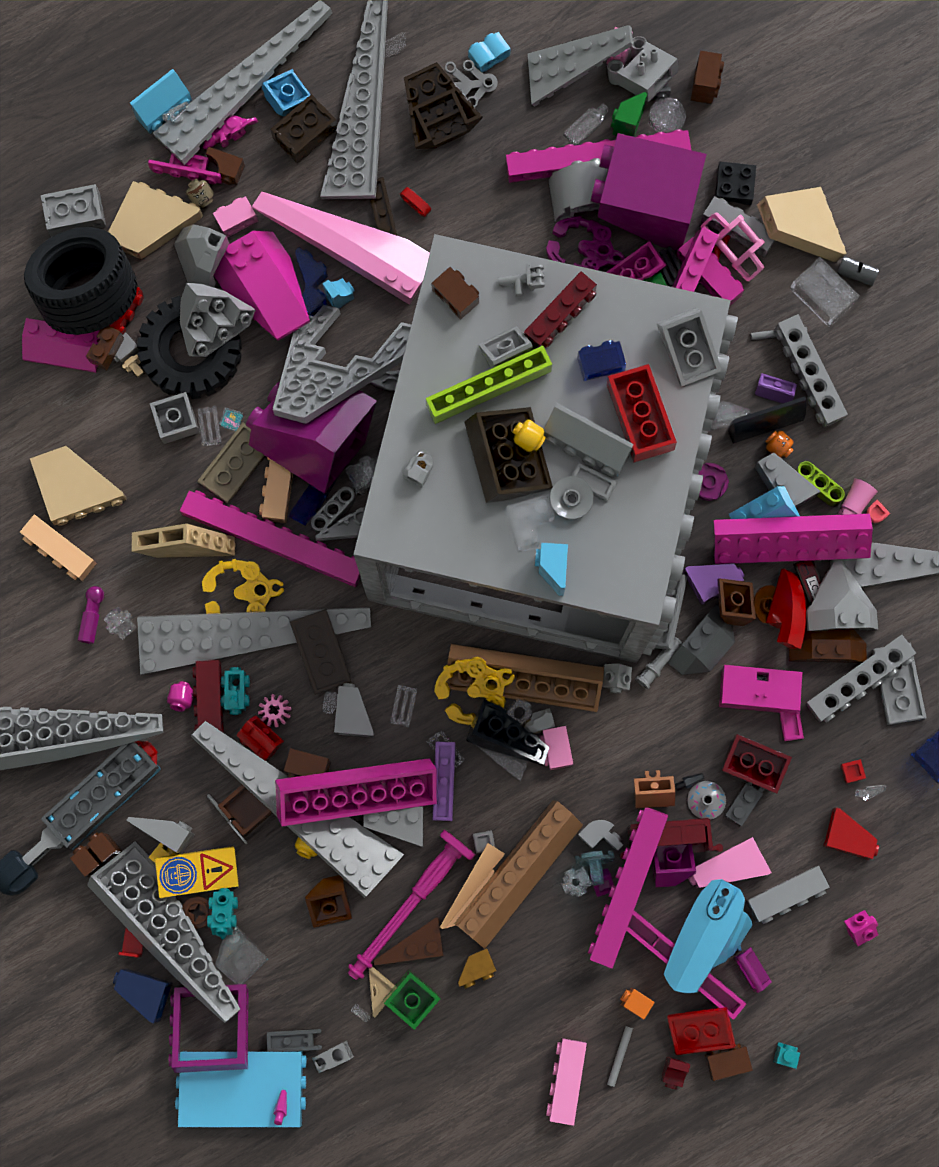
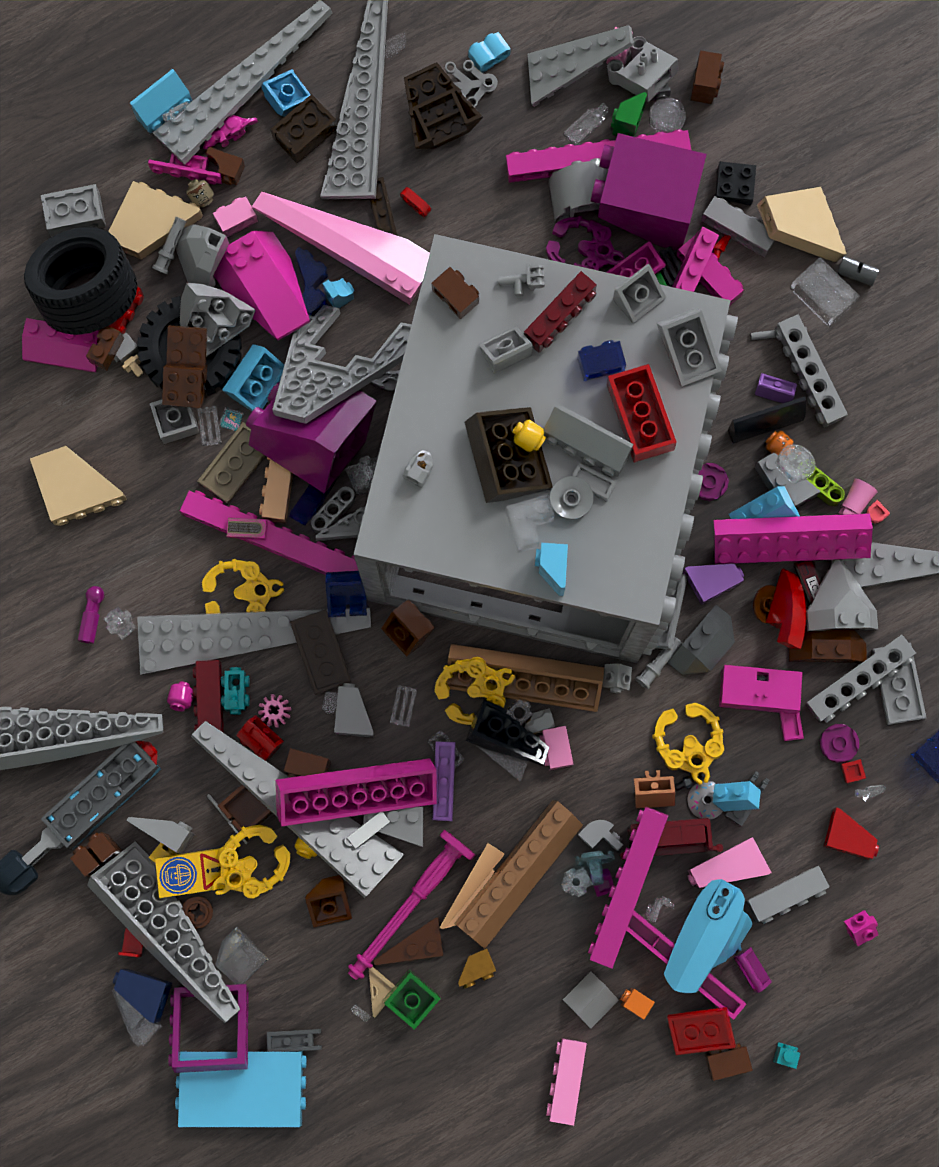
(57, 547): light nougat brick -> none
(136, 1024): none -> clear slope
(166, 254): none -> light grey pin
(182, 541): tan slope -> none
(185, 367): none -> reddish brown piece
(222, 915): teal brick -> none
(244, 867): none -> yellow piece
(246, 528): none -> tile
(254, 378): none -> medium azure slope
(281, 1108): dark pink bar -> none
(333, 1057): light grey leg -> none
(344, 589): none -> clear blue piece
(368, 829): none -> white sticker
(407, 627): none -> reddish brown brick
(481, 840): light grey tile -> none
(489, 384): lime brick -> none
(590, 999): none -> light grey slope
(619, 1056): light grey bar -> none
(639, 294): none -> light grey slope
(653, 910): none -> clear bracket
(673, 864): magenta slope -> none
(674, 1072): dark red arch -> none
(691, 747): none -> yellow piece
(726, 413): clear slope -> none
(736, 262): bright pink bar -> none
(736, 601): reddish brown slope -> none
(736, 796): none -> medium azure brick
(756, 763): dark red slope -> none
(795, 463): none -> clear tile
(839, 743): none -> magenta tile

